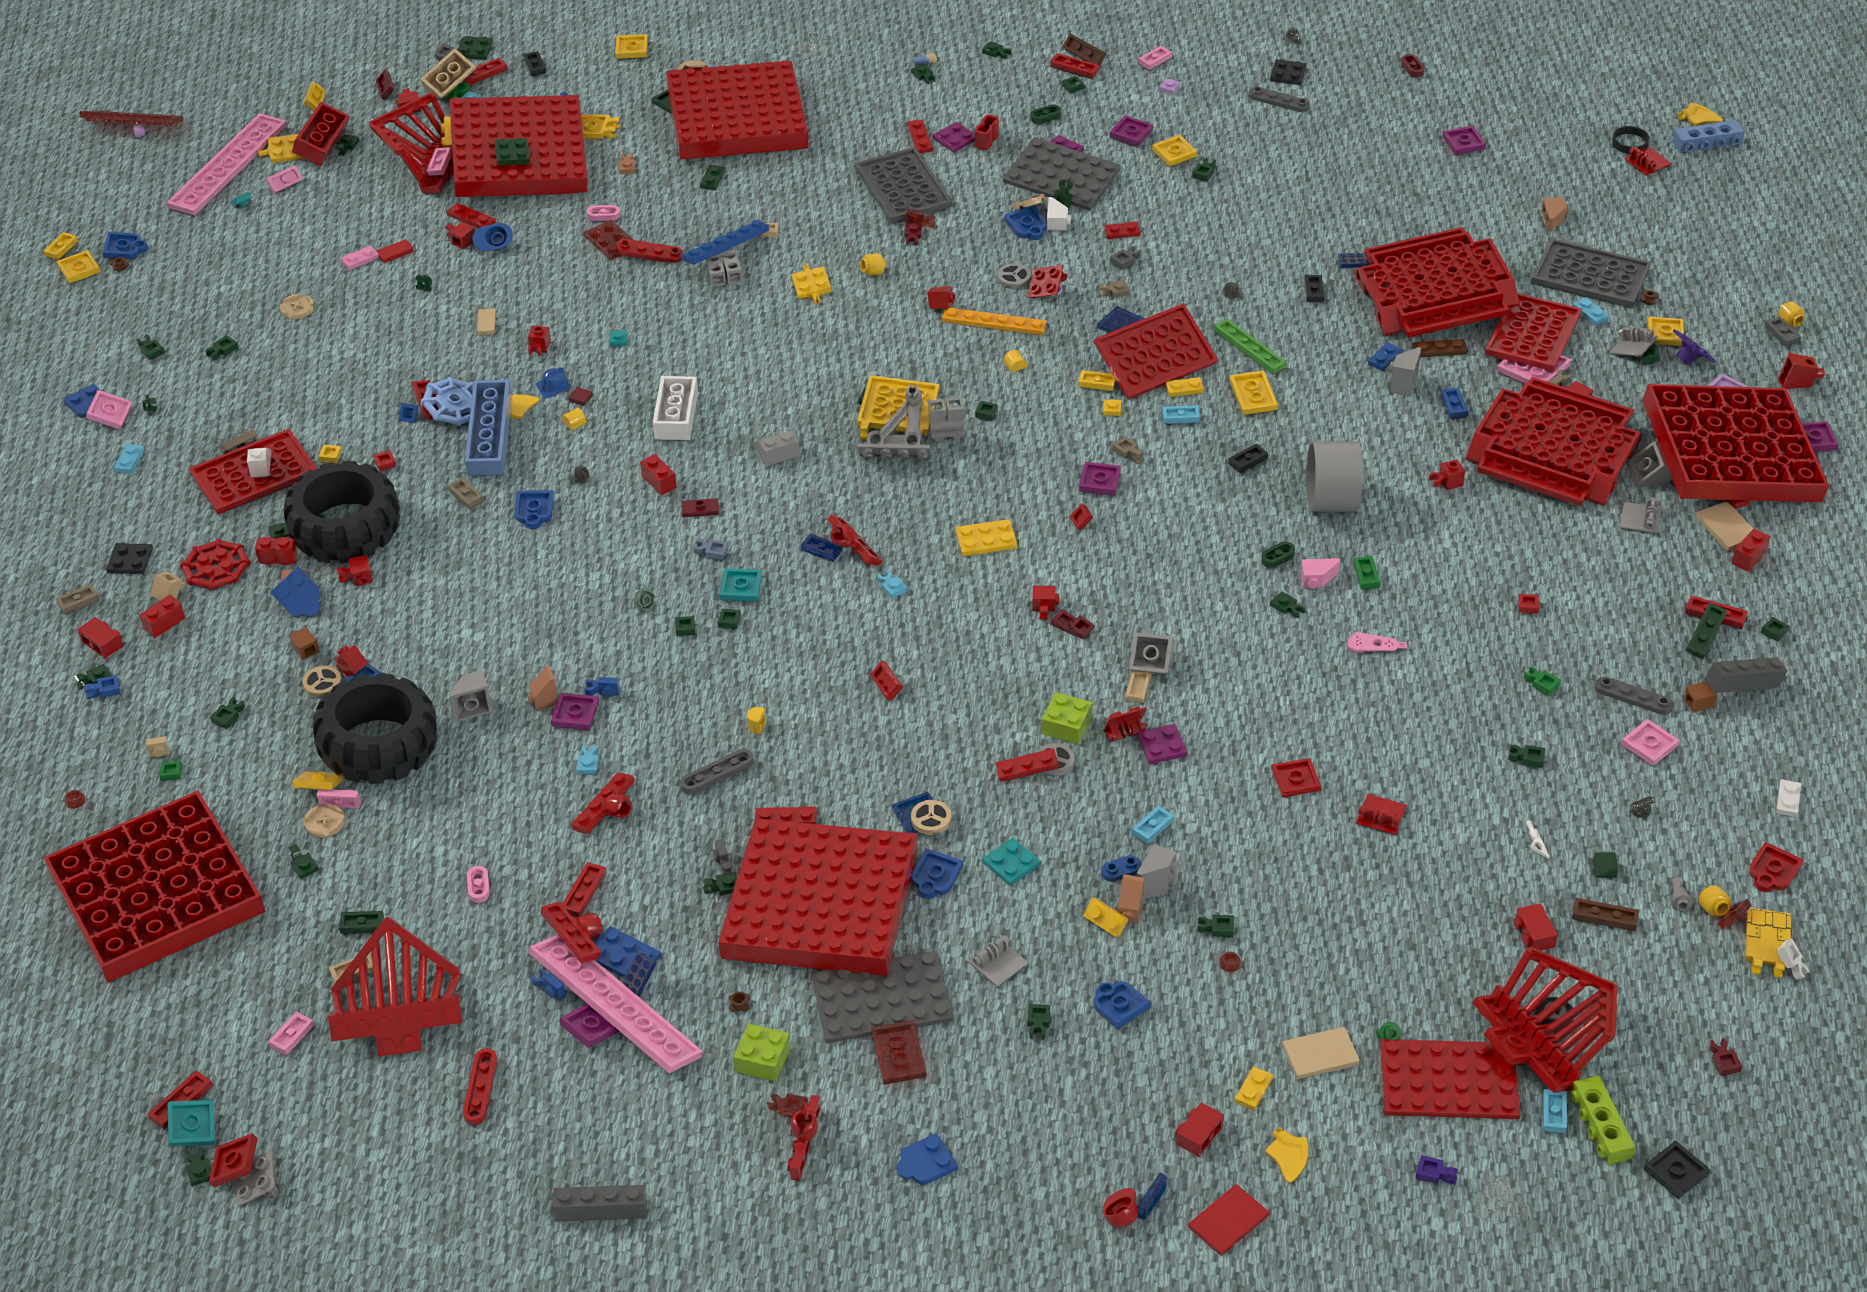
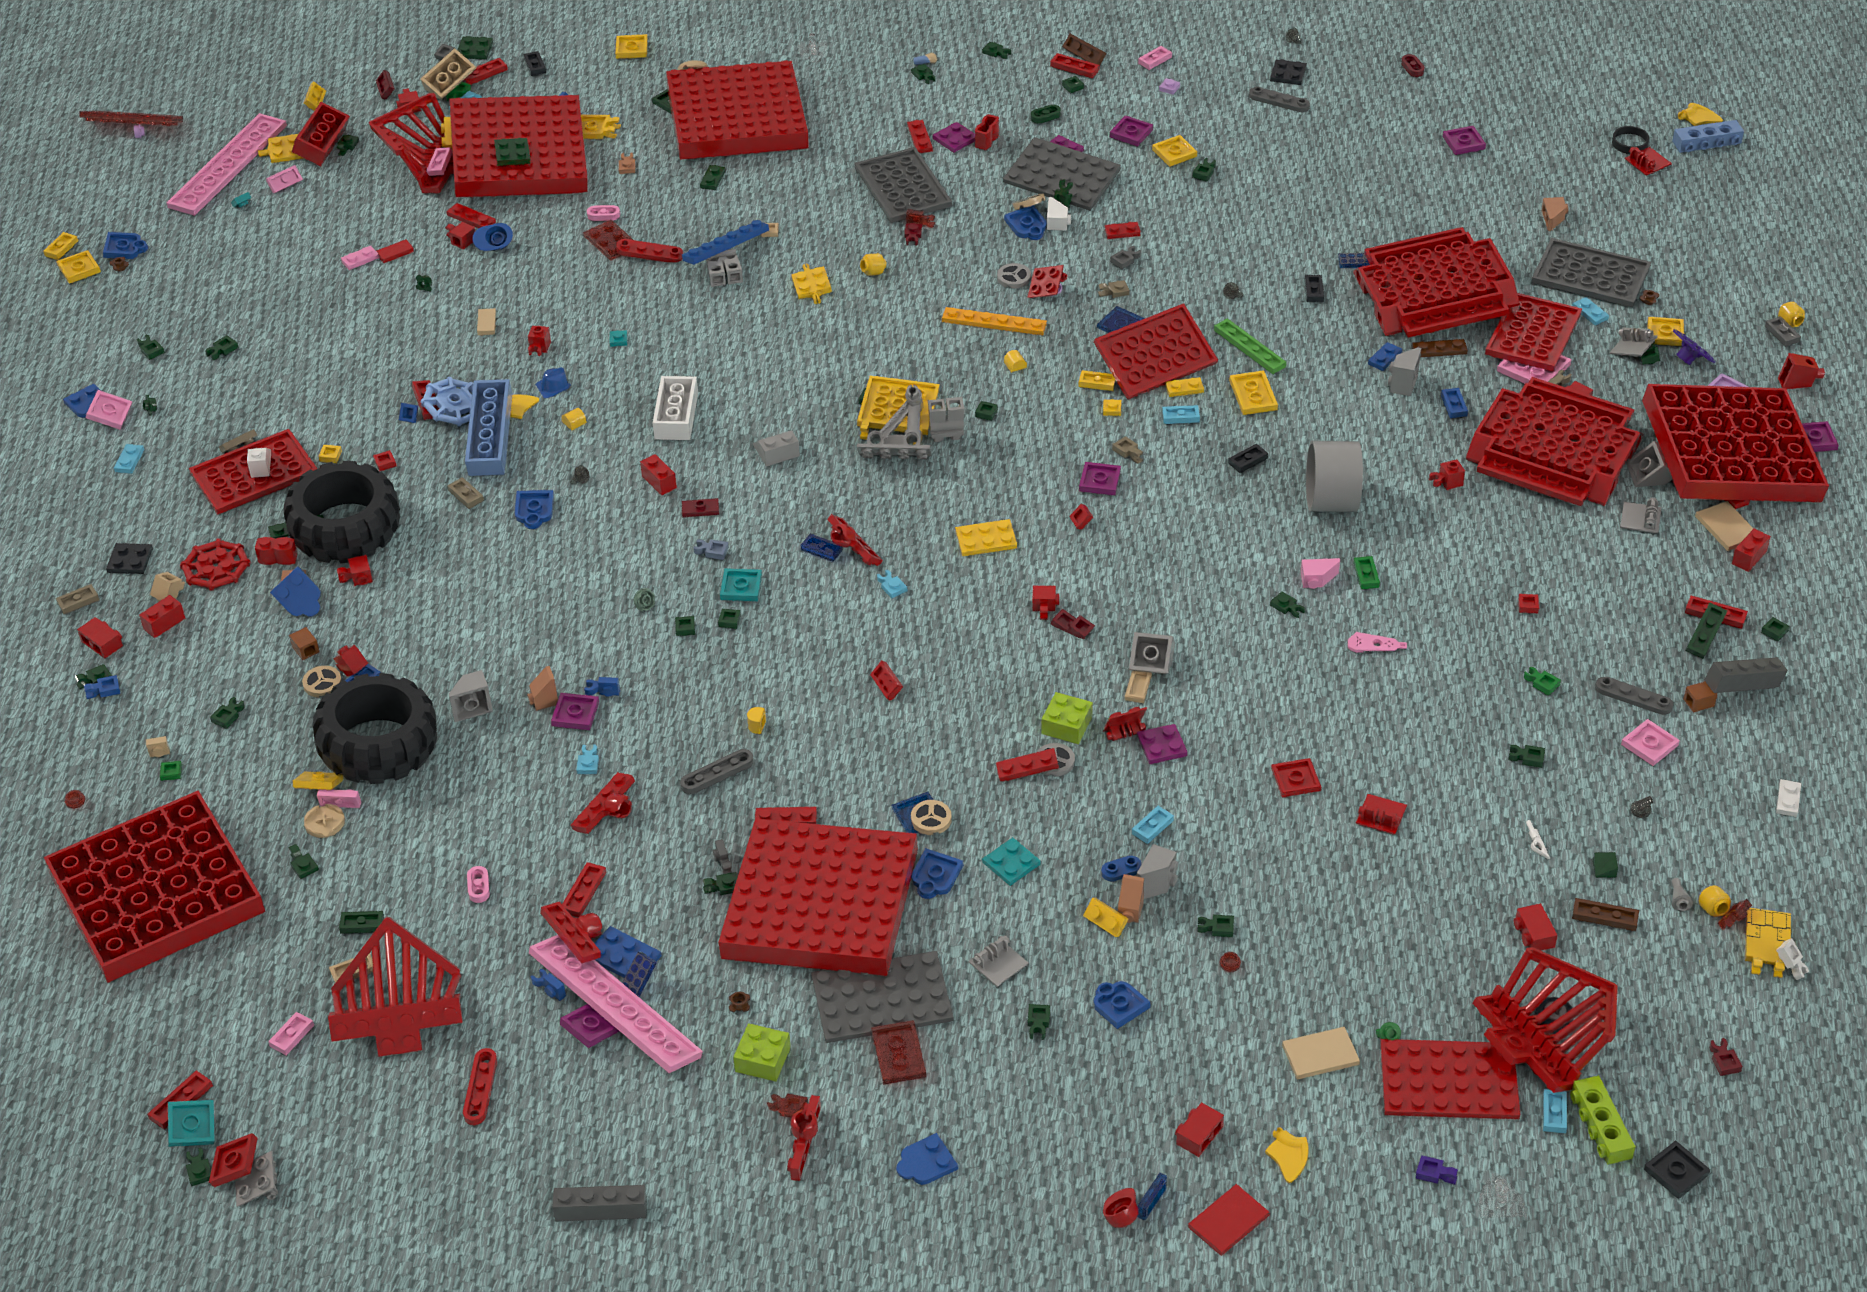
(297, 306): tan tile -> none
(580, 396): dark red tile -> none
(941, 297): red brick -> none
(1253, 1088): yellow plate -> none
(1275, 555): dark green plate -> none
(1774, 868): red plate -> none

